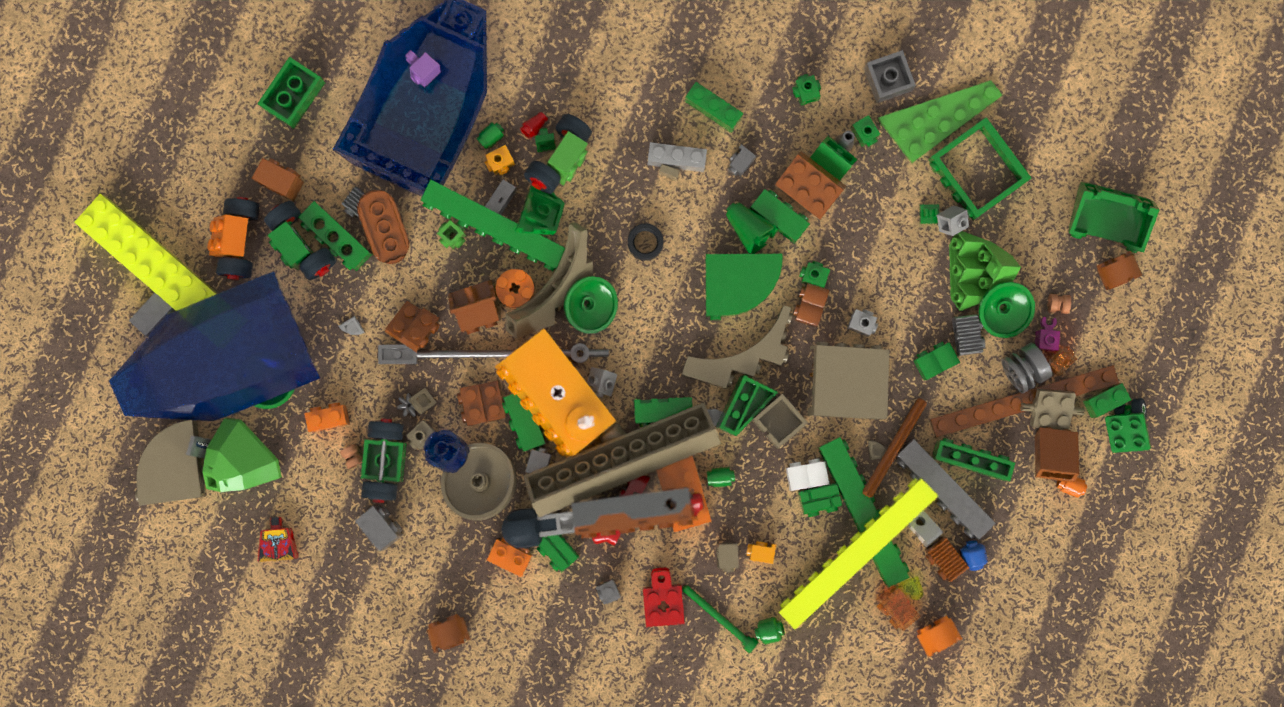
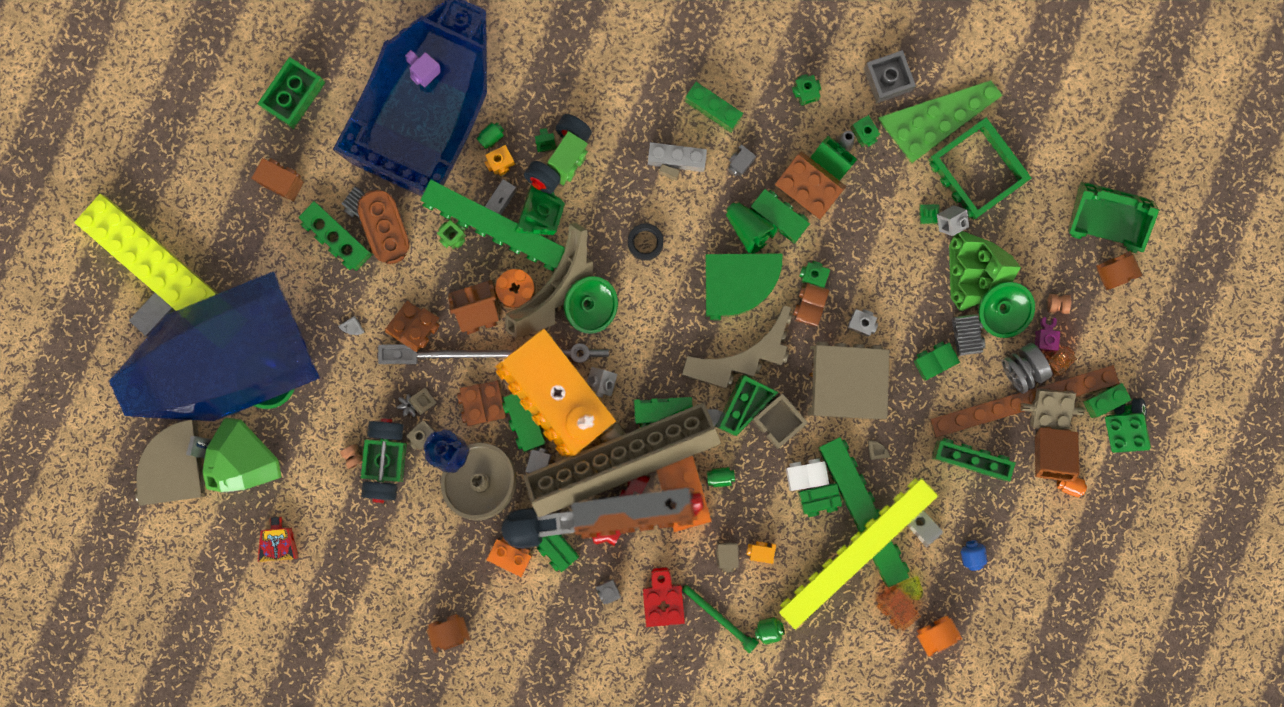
(230, 236): brick -> none
(292, 246): brick -> none
(328, 418): orange brick -> none
(379, 527): flat silver brick -> none
(533, 125): red cone -> none
(894, 448): dark orange axle -> none
(946, 559): dark orange brick -> none
(950, 494): flat silver brick -> none

